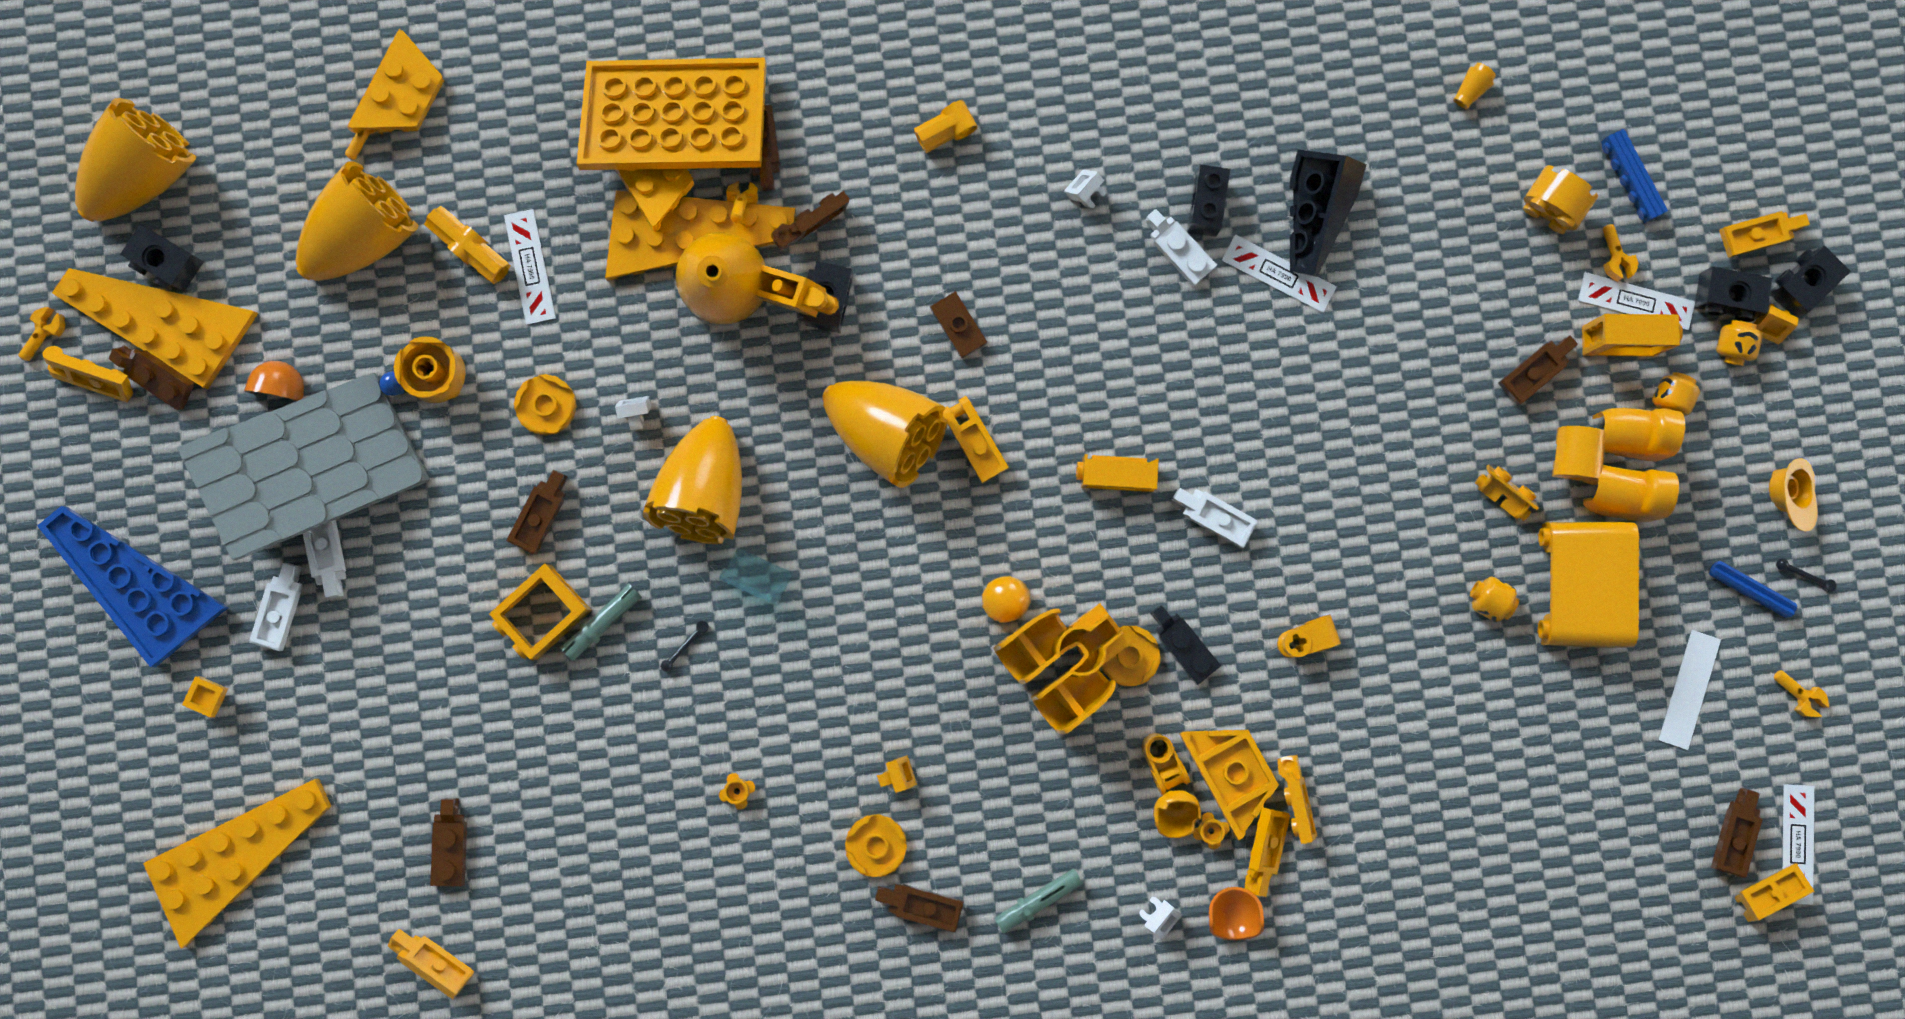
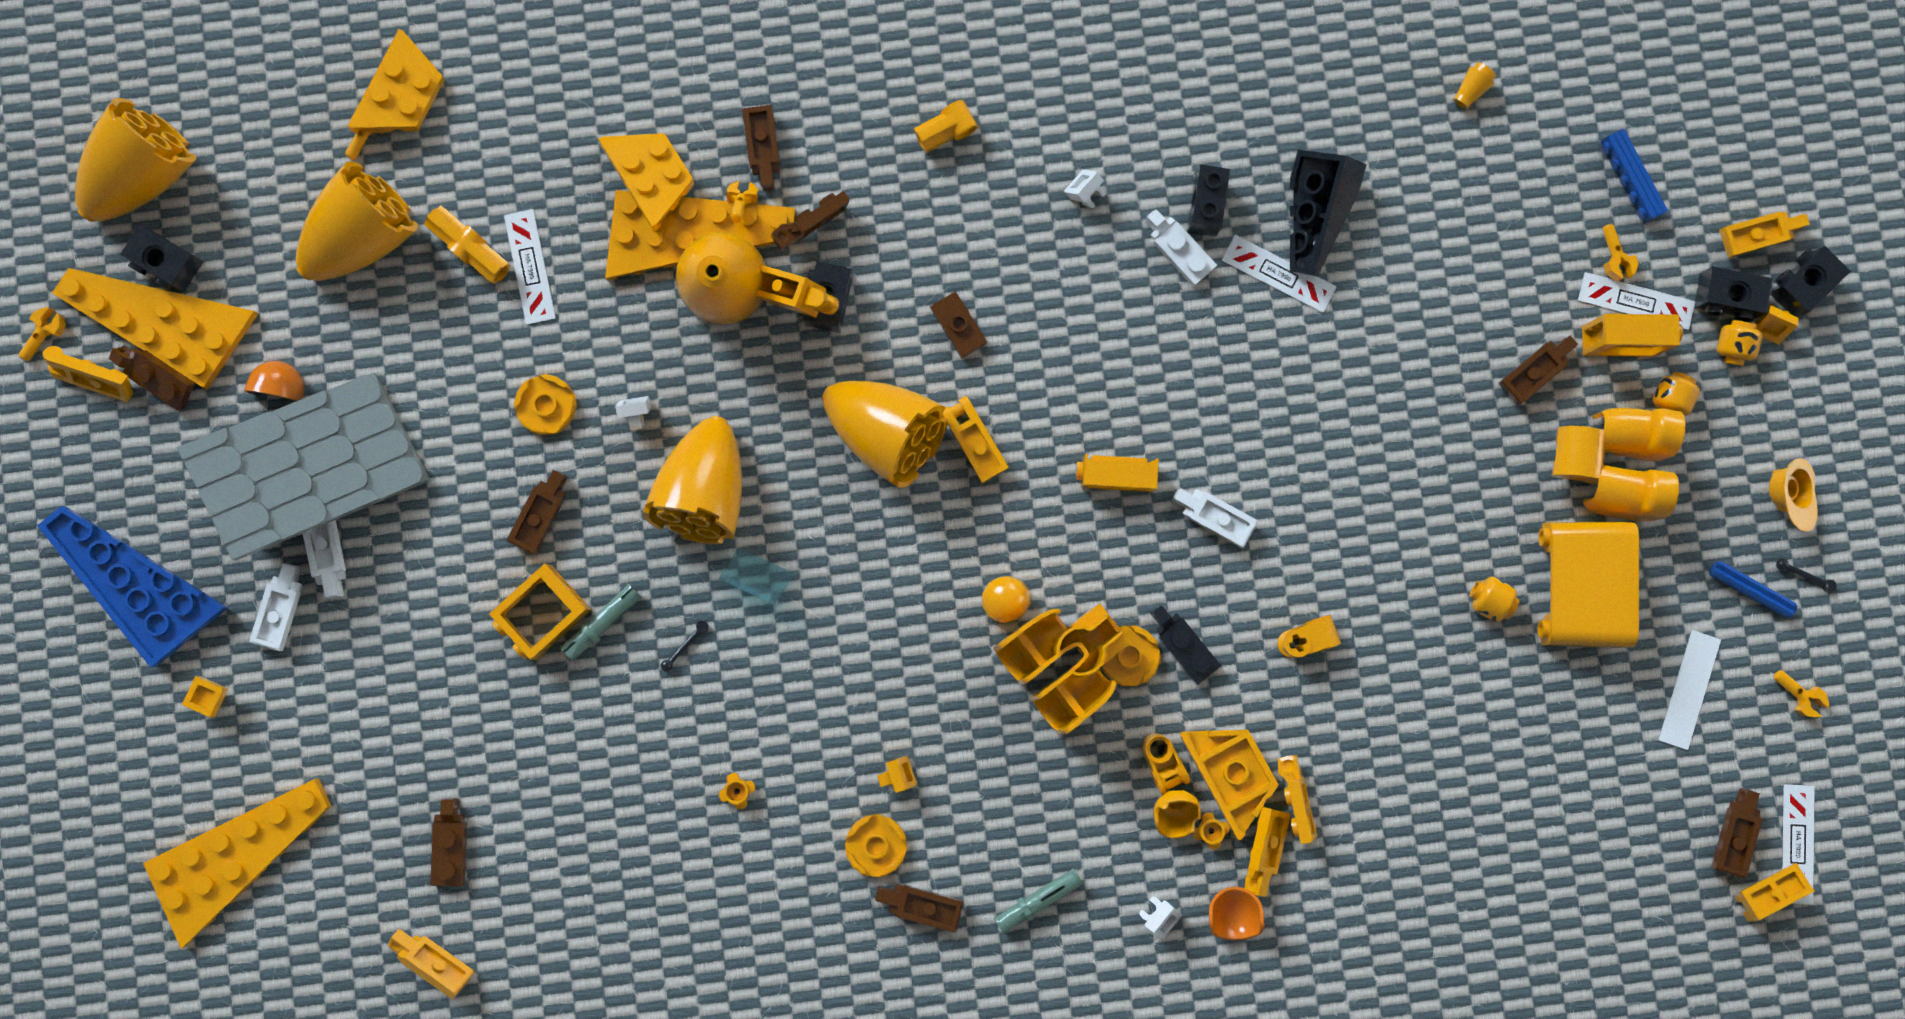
(389, 384): blue hinge -> none
(421, 355): light orange brick -> none
(672, 114): light orange plate -> none
(1517, 499): light orange hinge -> none
(1560, 199): light orange brick -> none

